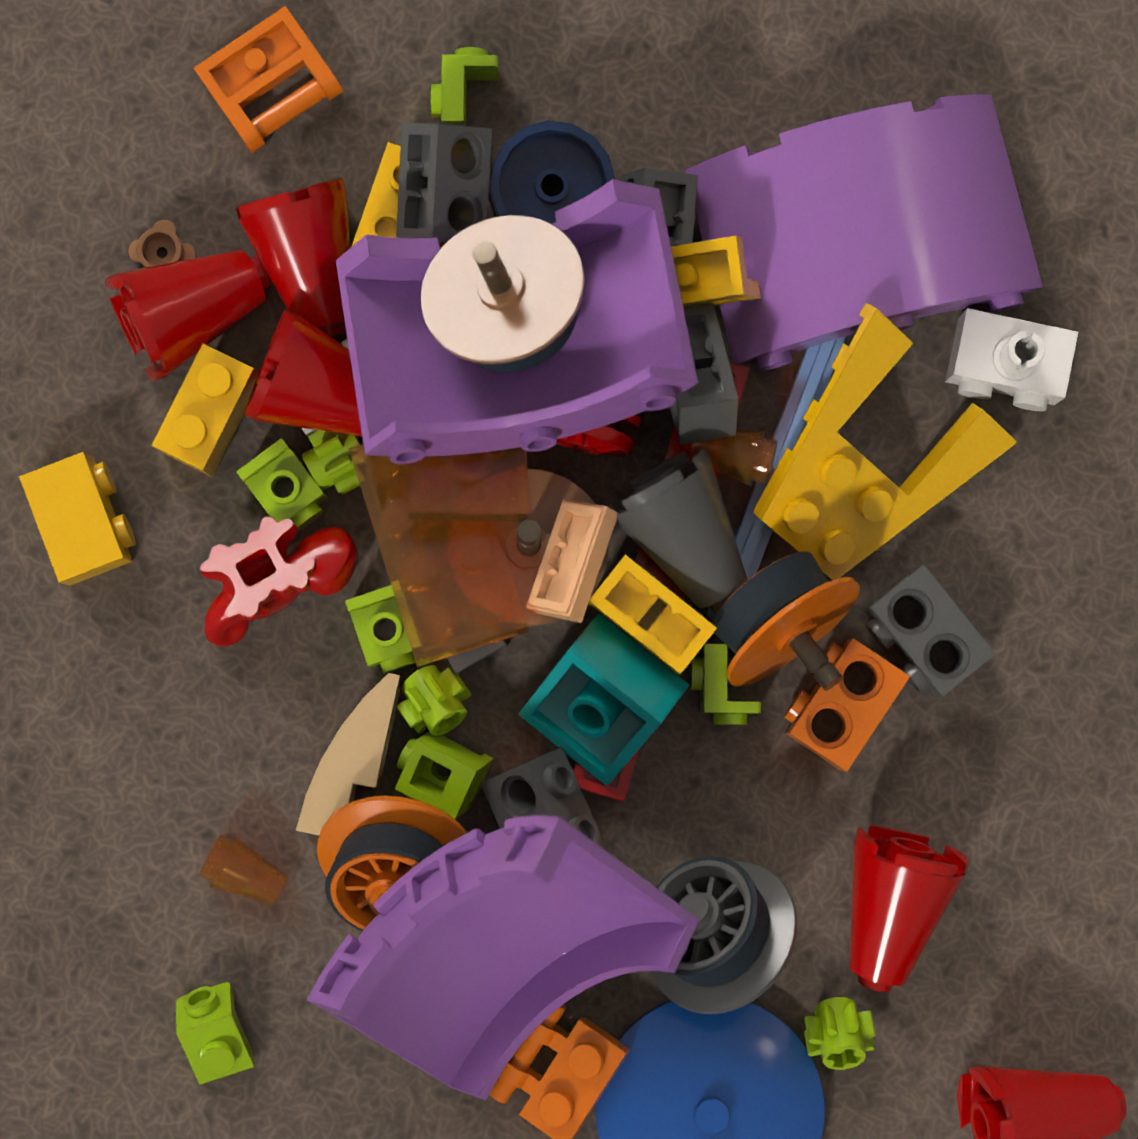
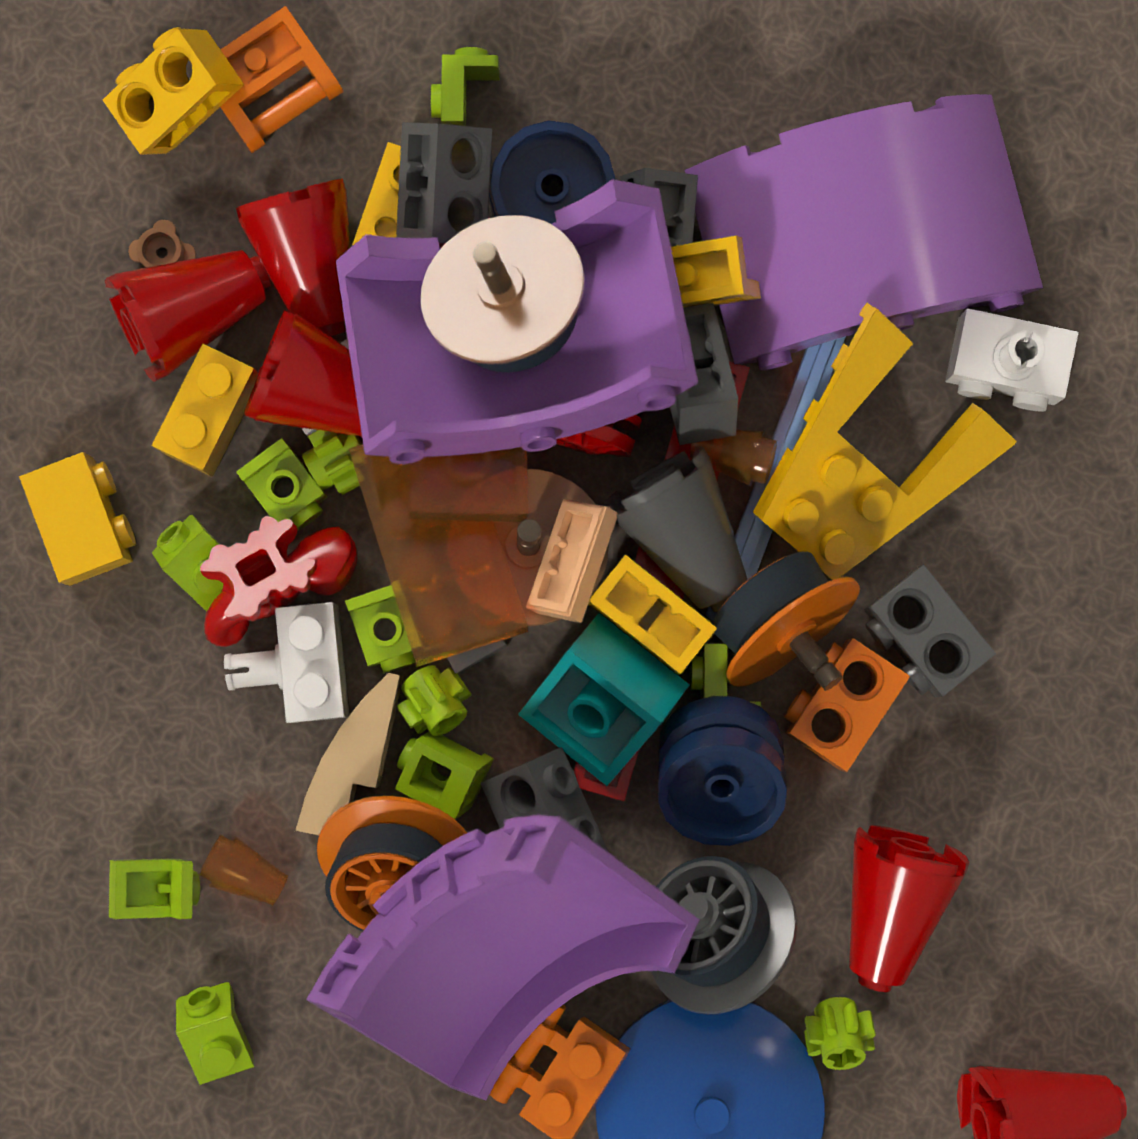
(152, 888): none -> lime bracket
(178, 102): none -> yellow brick
(181, 553): none -> lime bracket
(304, 664): none -> white brick
(721, 771): none -> dark blue wheel

